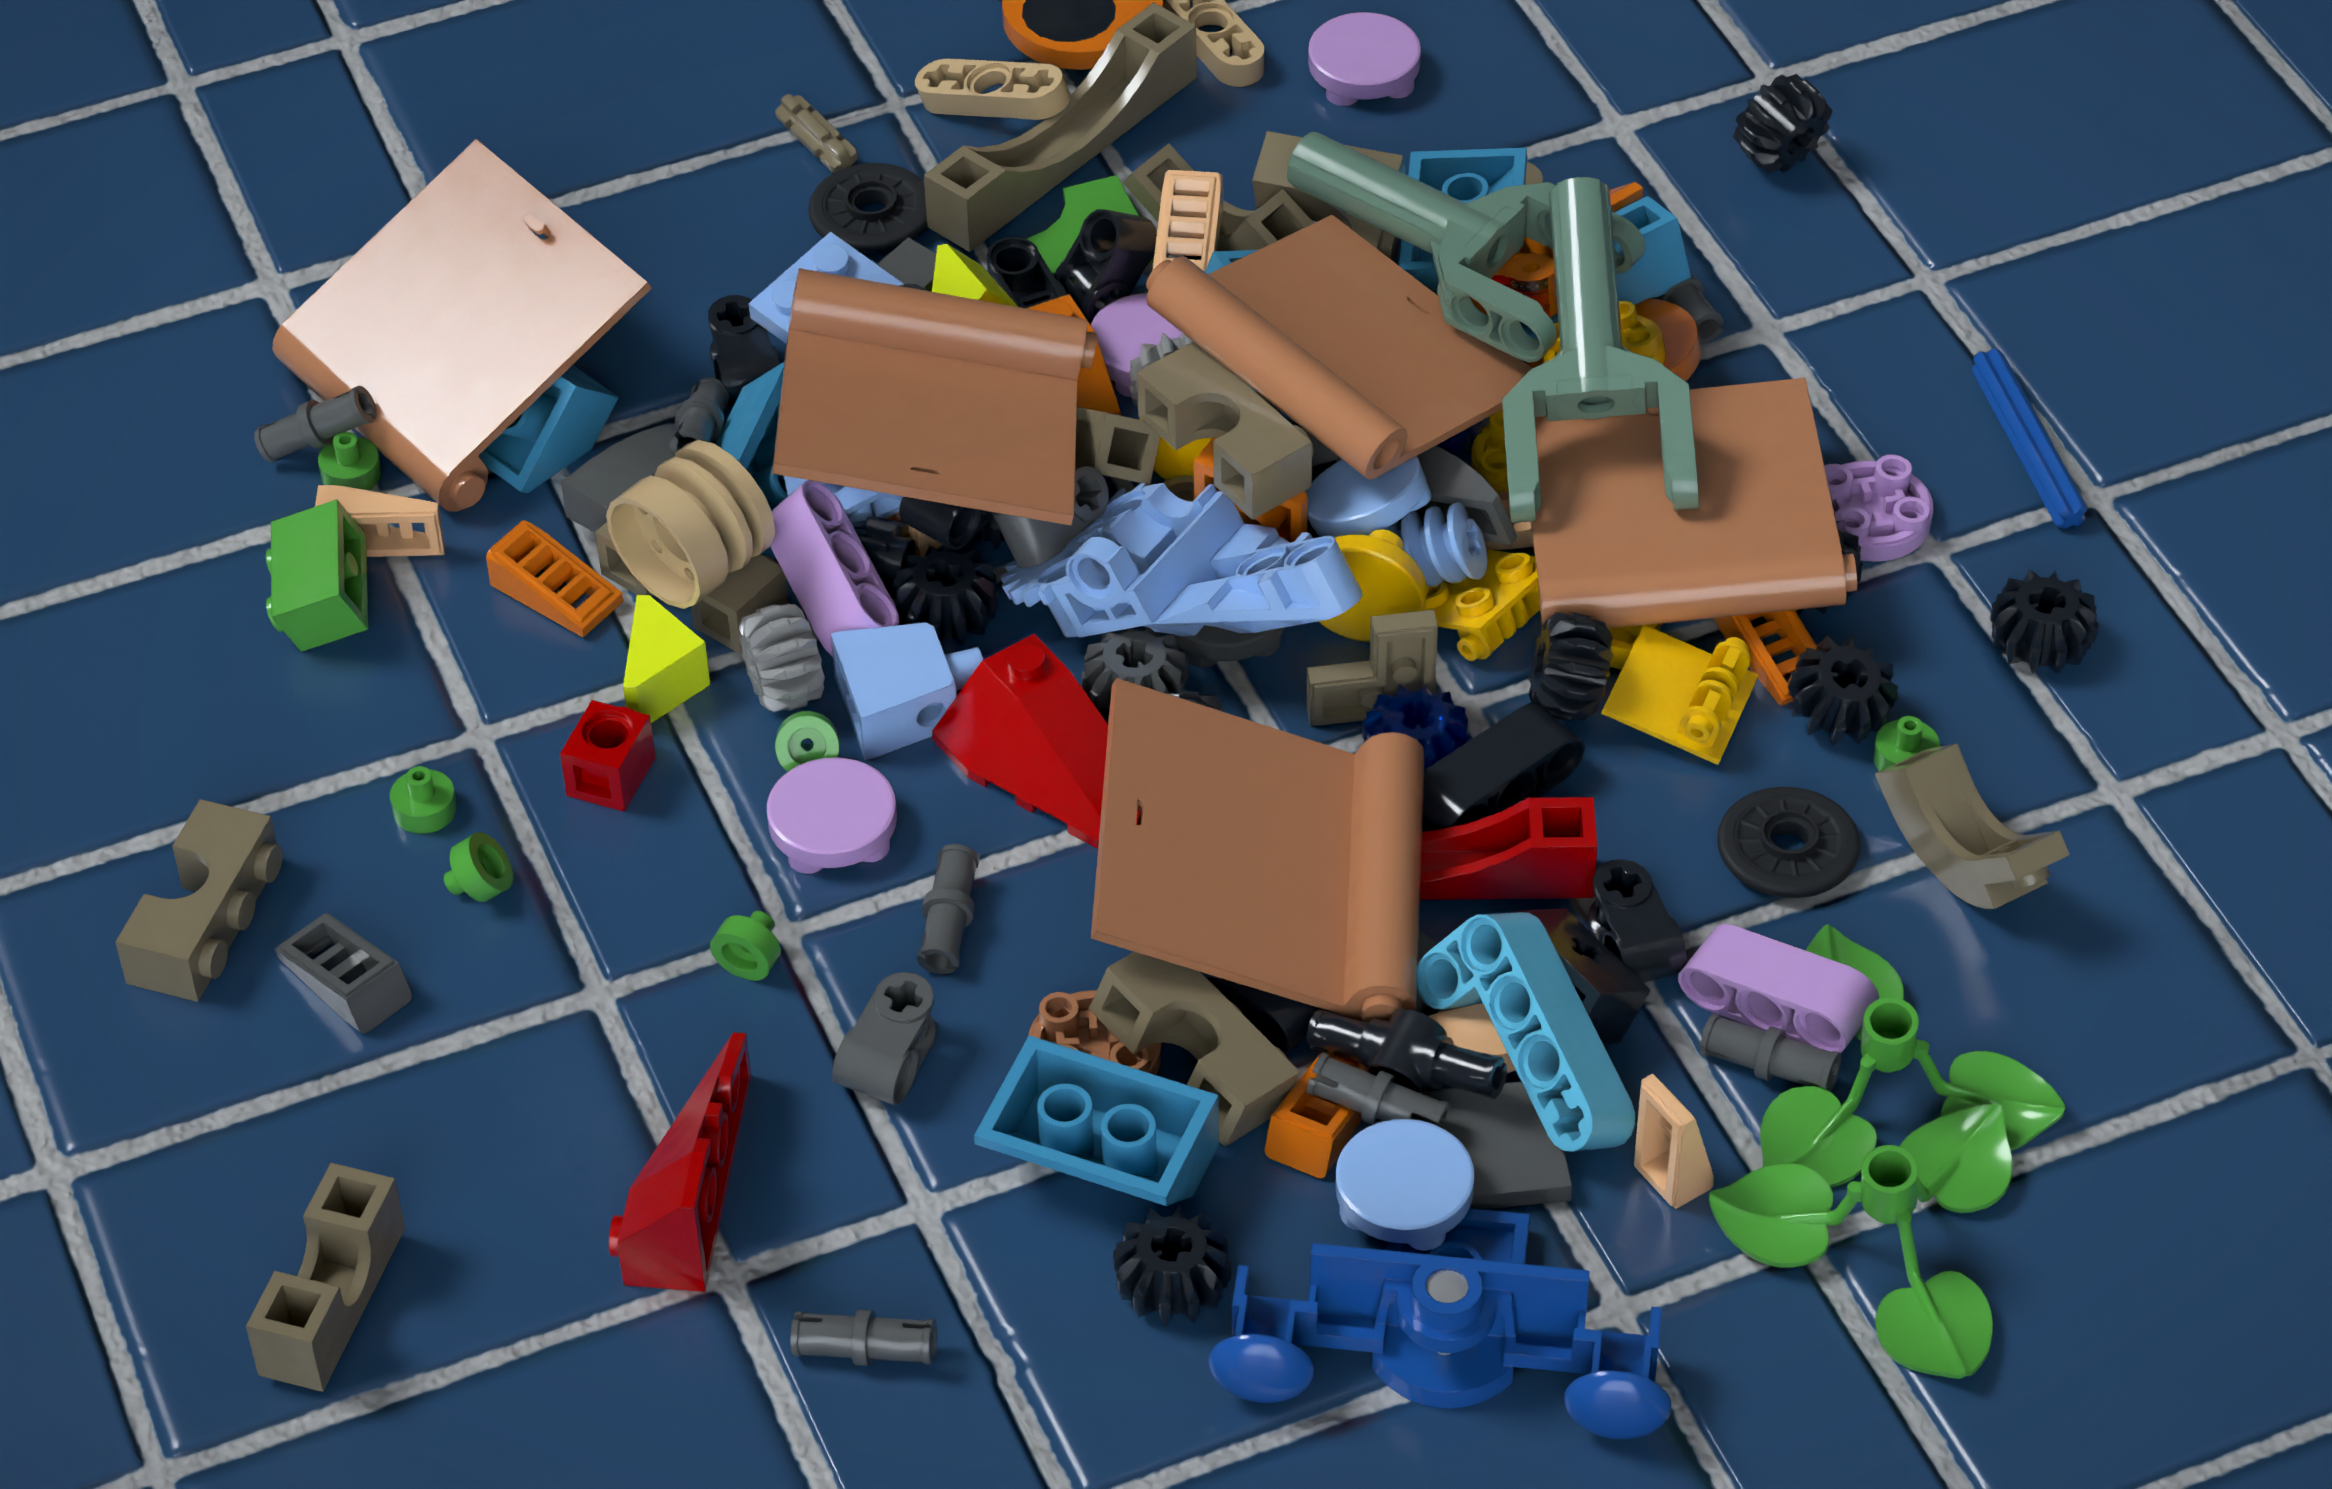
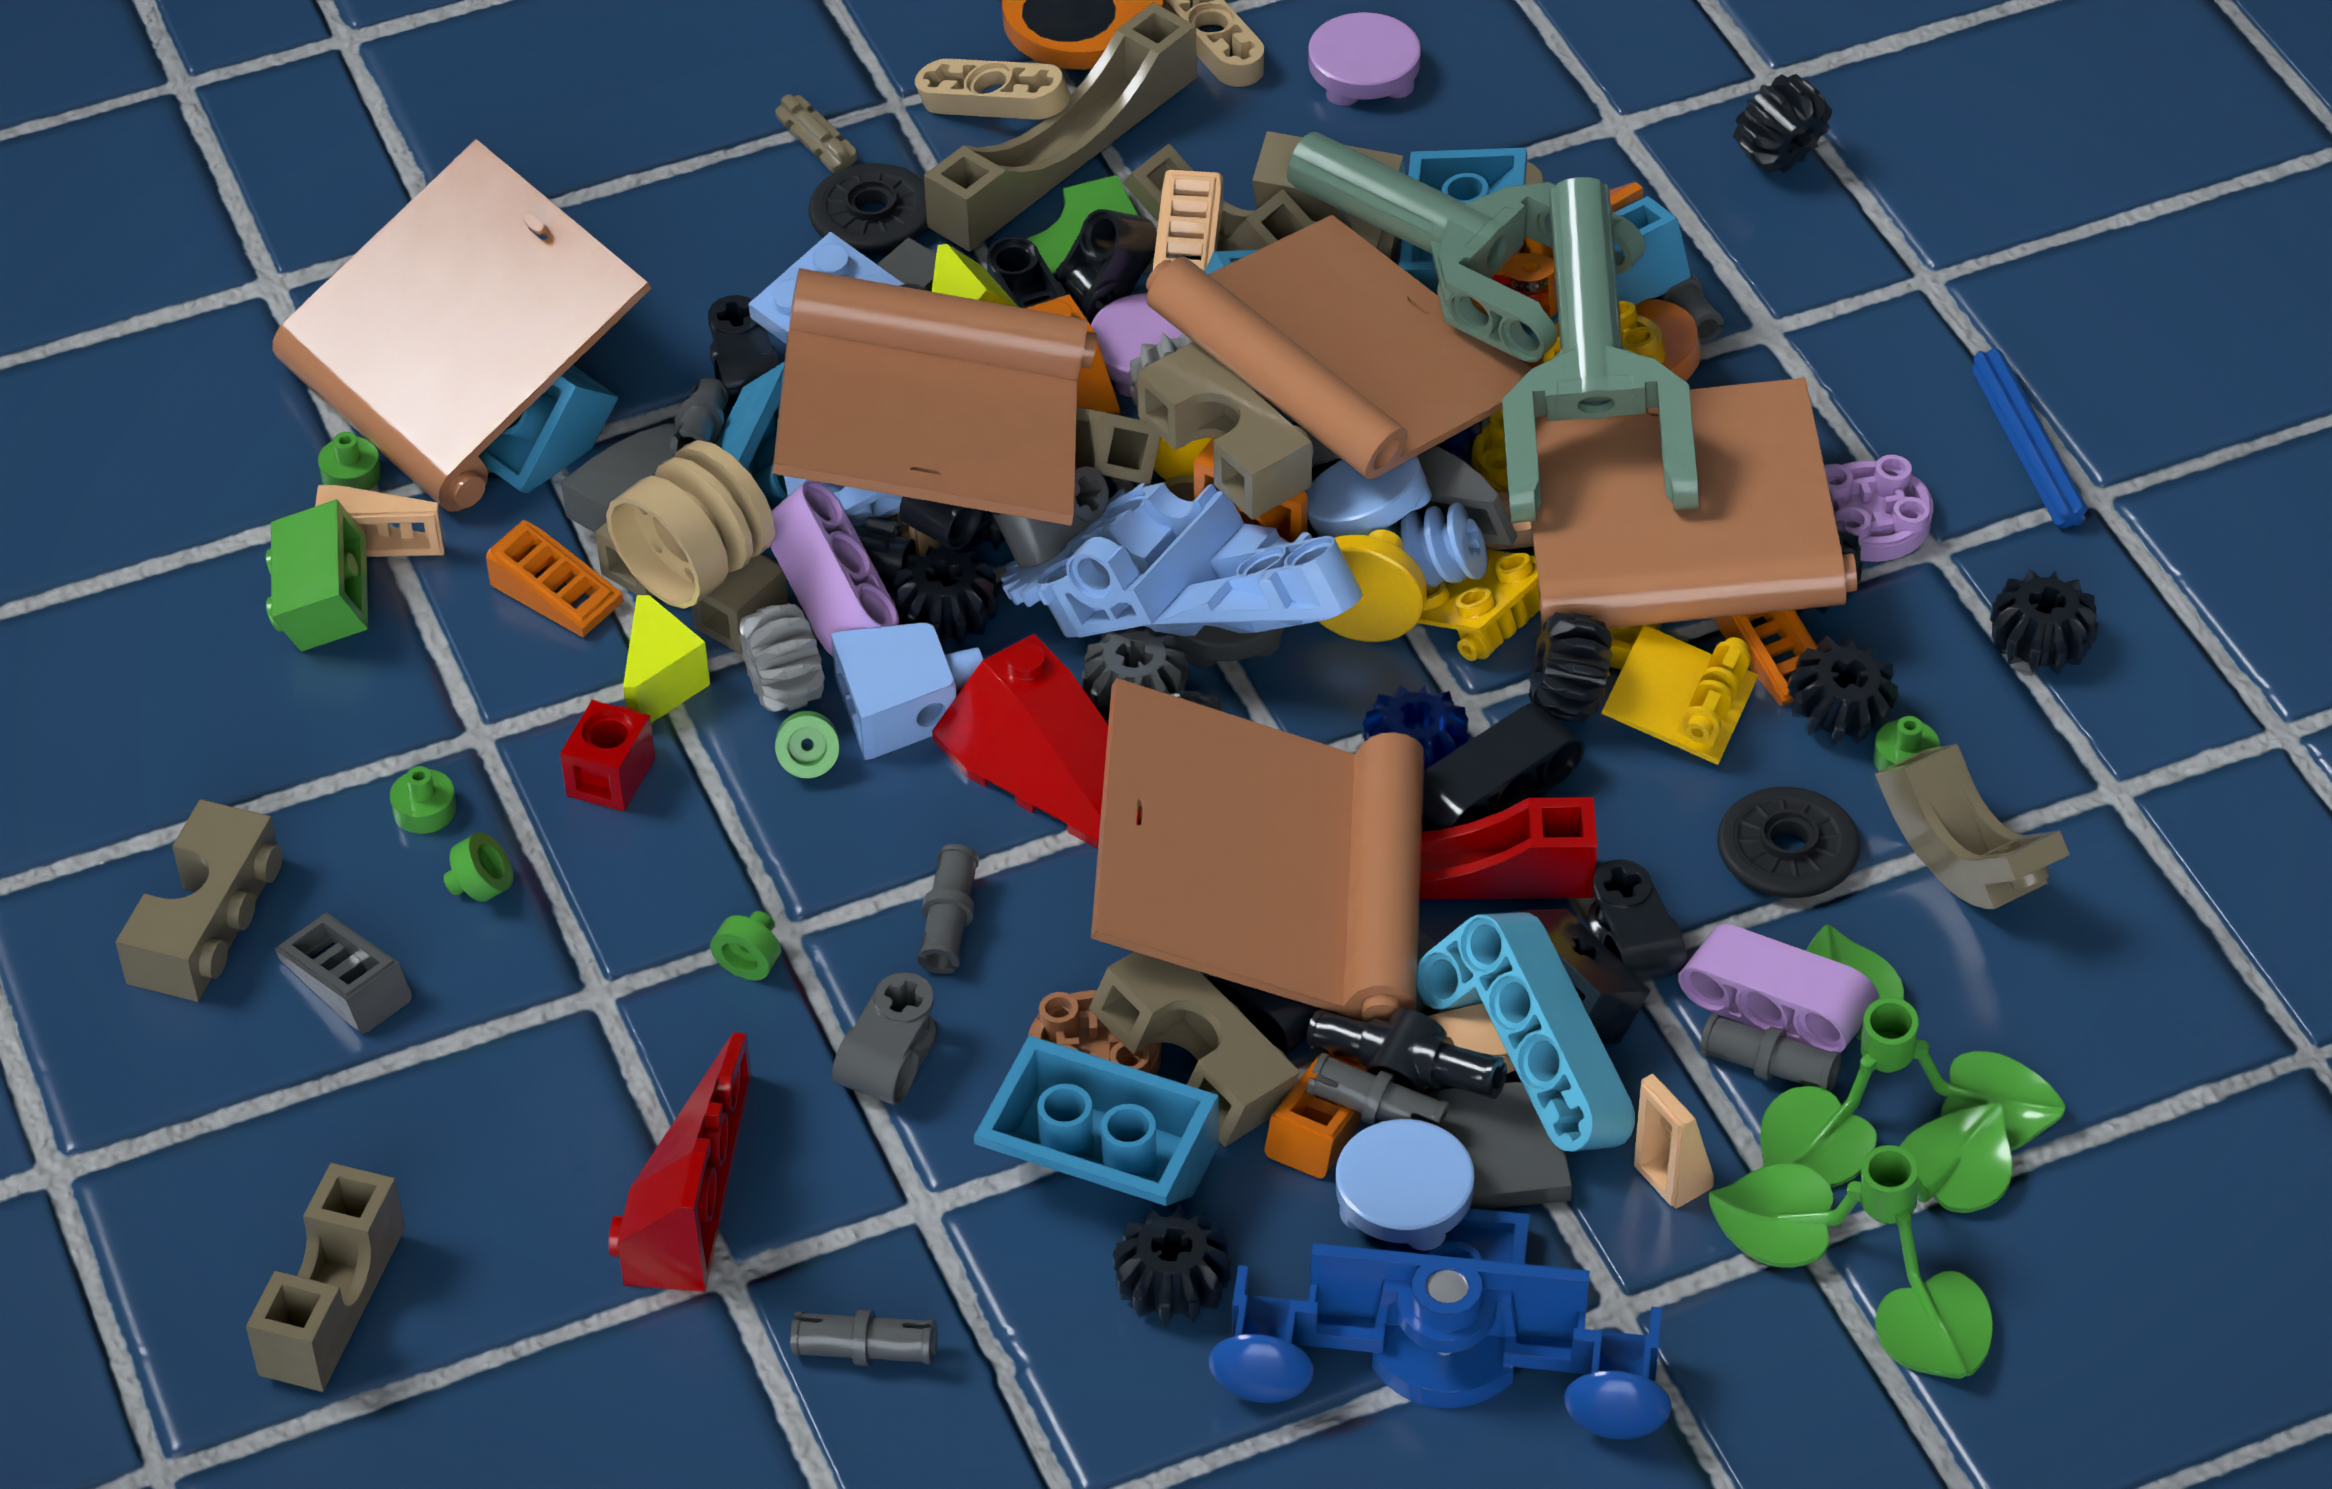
(315, 424): dark grey pin -> none
(831, 814): lavender tile -> none
(1400, 653): dark tan tile -> none

